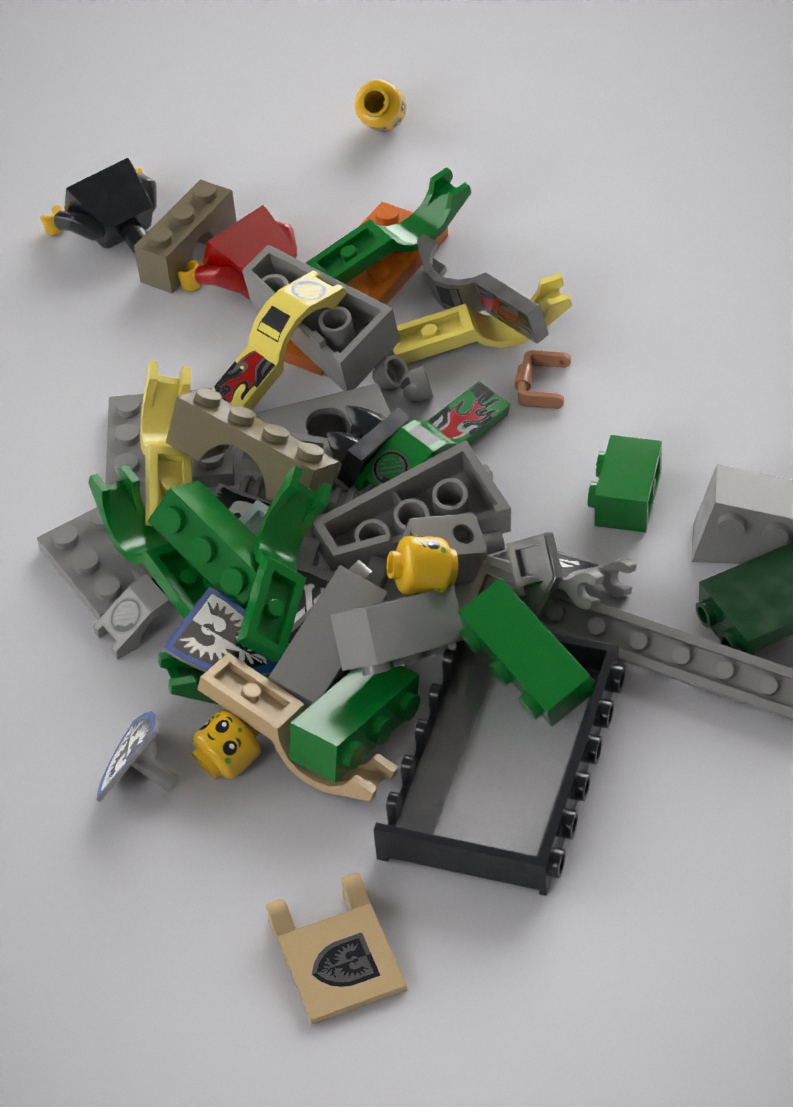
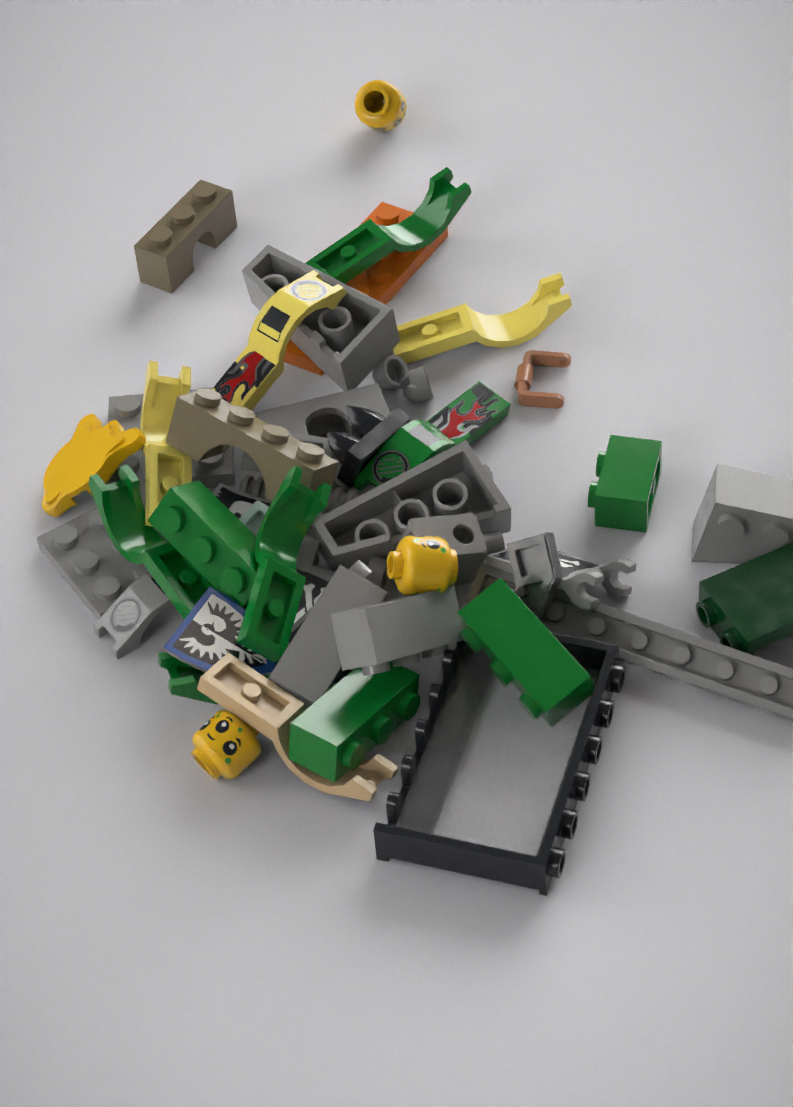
(89, 452): none -> yellow tile
(107, 206): black torso -> none
(141, 753): shield -> none
(235, 248): red torso -> none
(339, 959): tan flag -> none
(482, 294): flat silver piece -> none

